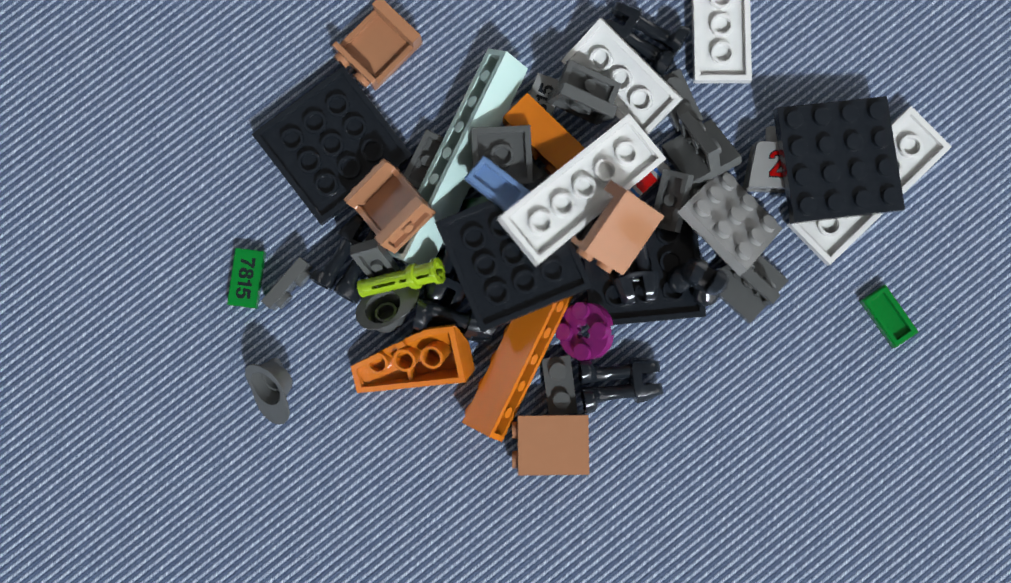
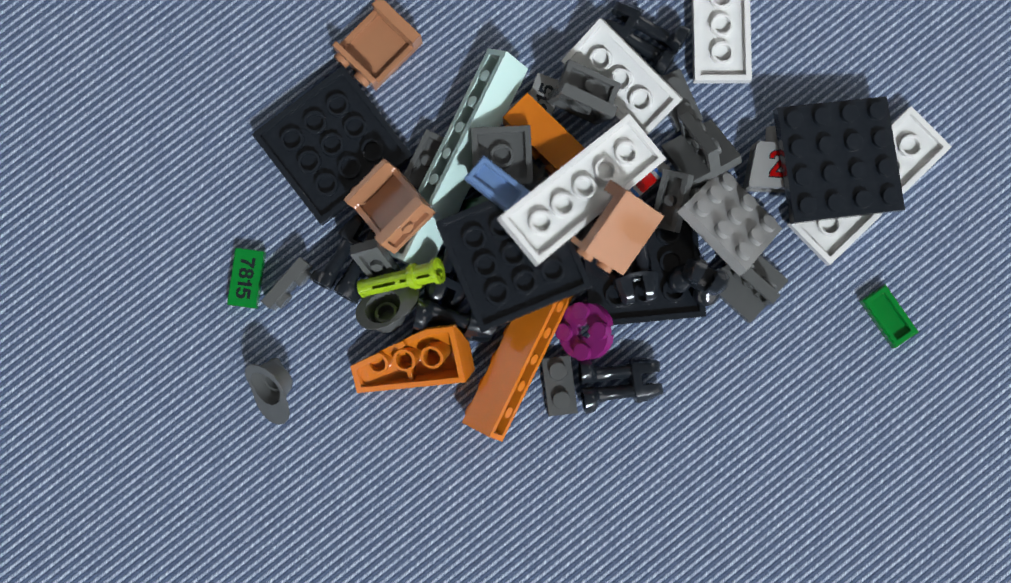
(551, 444): nougat panel -> none

